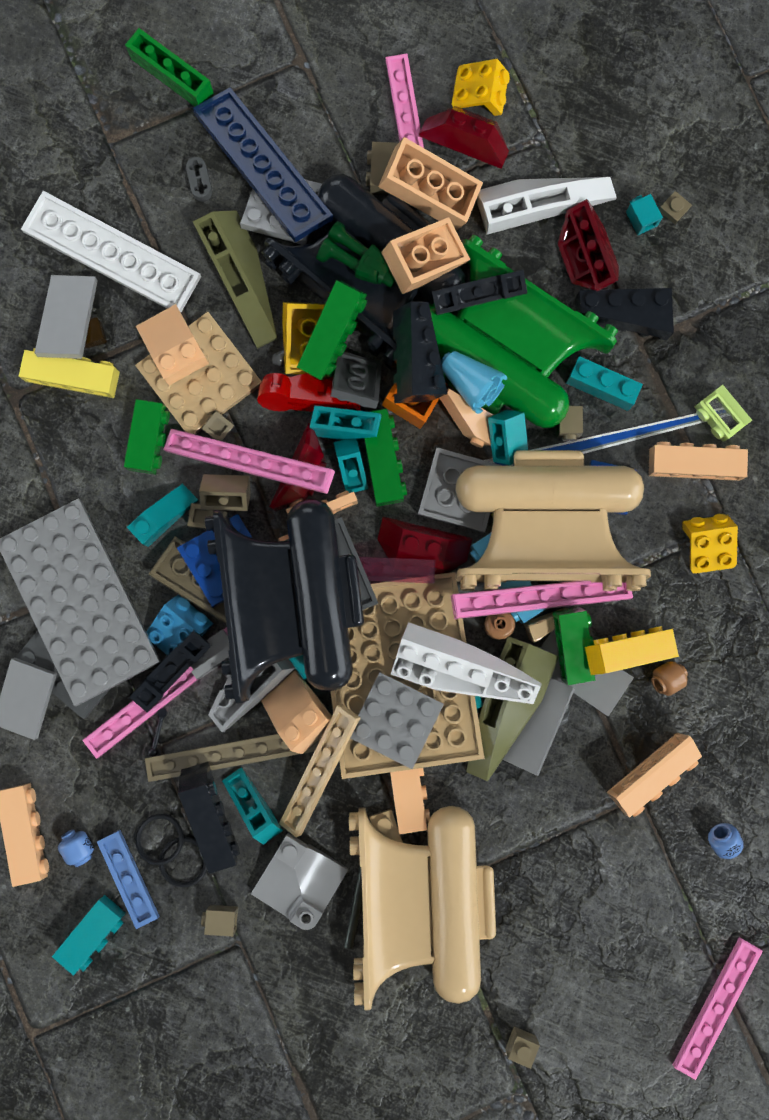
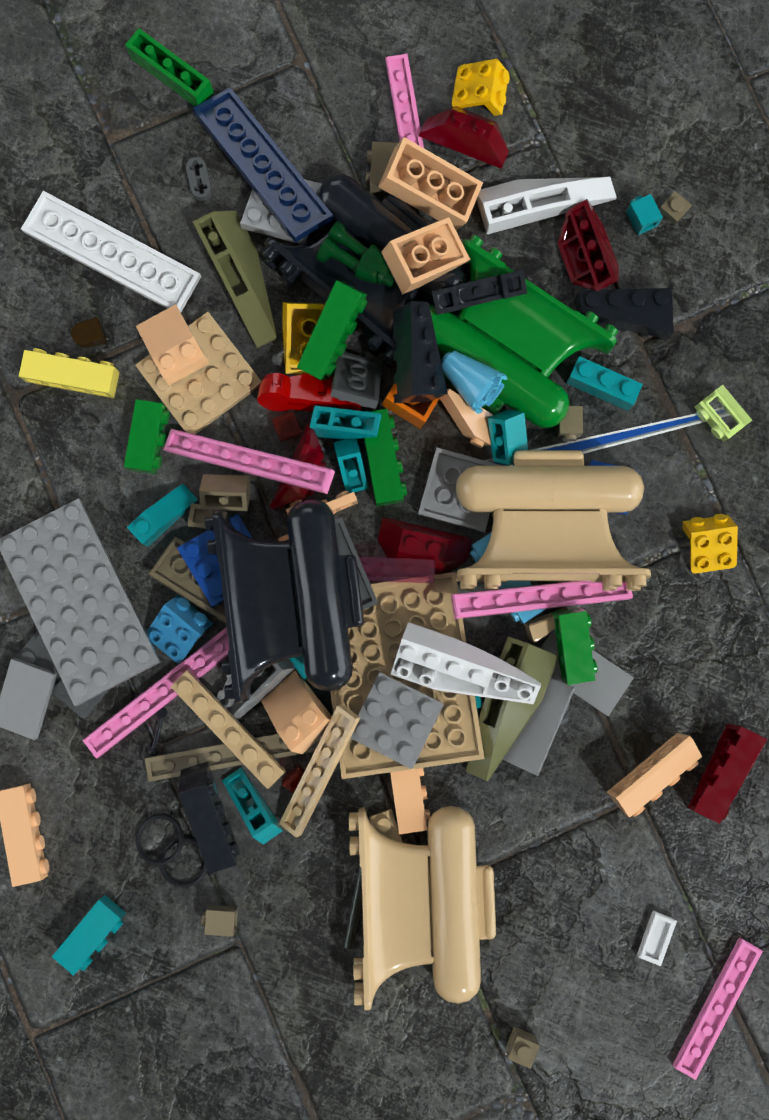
(66, 317): light grey tile -> none
(75, 848): medium blue head -> none
(128, 879): medium blue plate -> none
(170, 670): black slope -> none
(214, 656): light grey panel -> none
(217, 426): dark tan plate -> none
(228, 729): none -> tan plate
(286, 426): none -> clear red plate
(293, 778): none -> clear red plate
(299, 881): light grey slope -> none
(491, 627): medium nougat head -> none
(632, 651): yellow brick -> none
(656, 938): none -> white tile
(669, 678): medium nougat head -> none
(698, 462): light nougat brick -> none
(725, 841): medium blue head -> none
(726, 772): none -> dark red wedge

